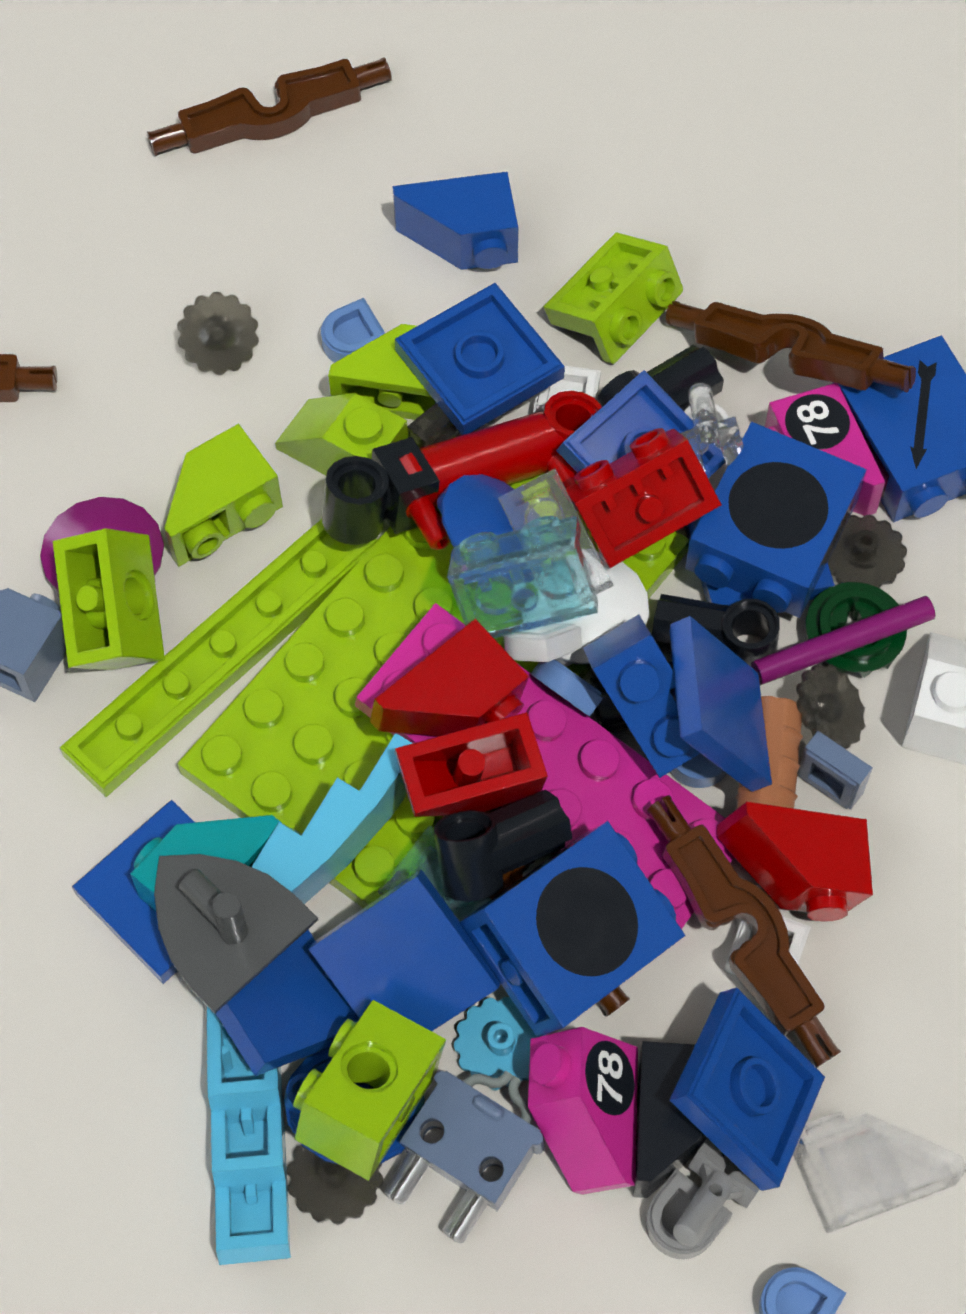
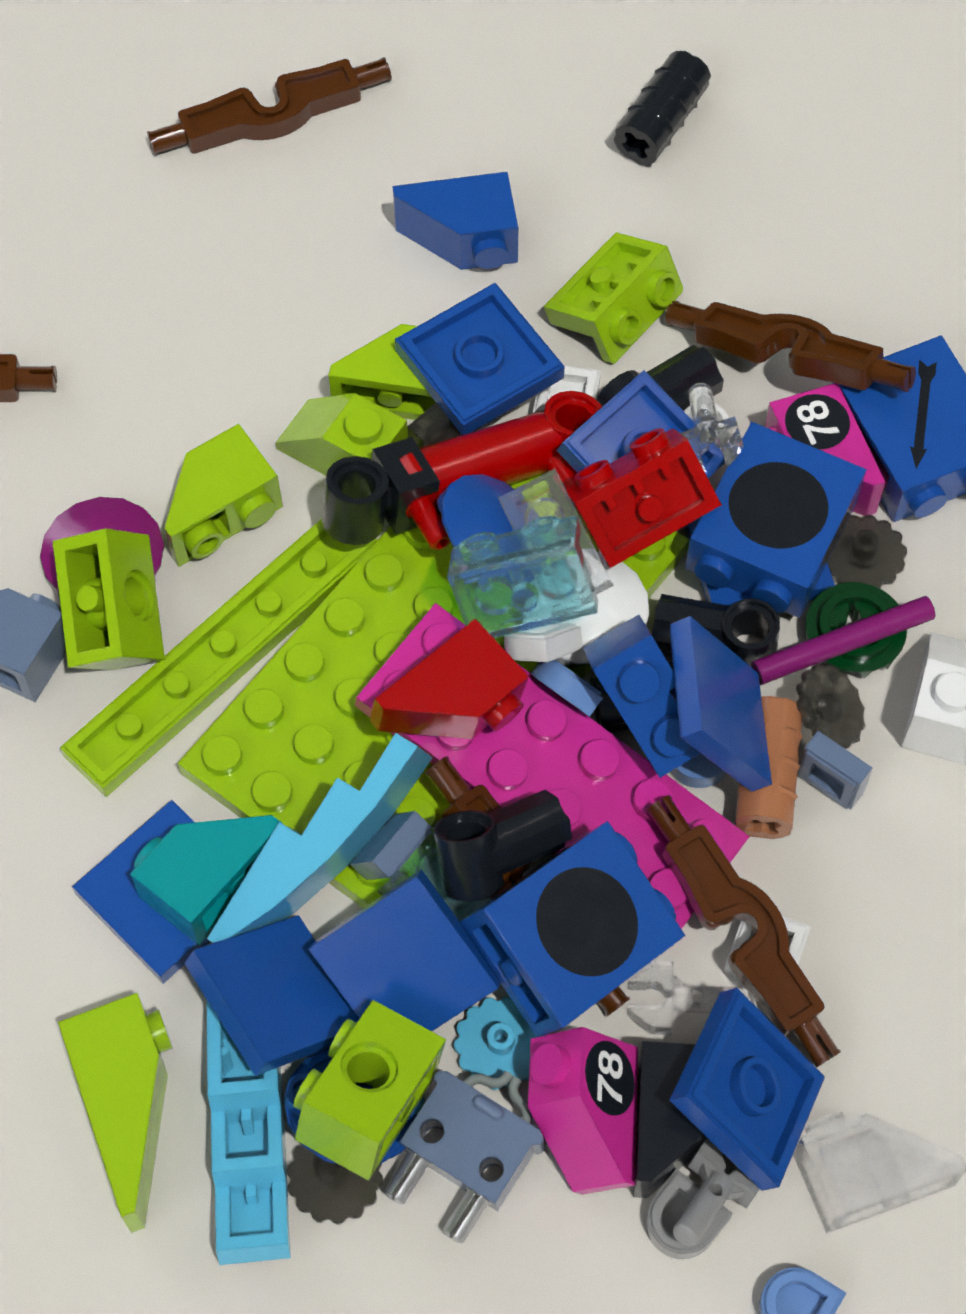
(123, 1089): none -> lime slope
(217, 333): clear smoke piece -> none
(223, 922): dark grey shield -> none
(349, 329): medium blue tile -> none
(391, 846): none -> sand blue tile
(473, 768): red slope -> none
(662, 107): none -> black axle
(679, 997): none -> clear bar
(802, 857): red slope -> none

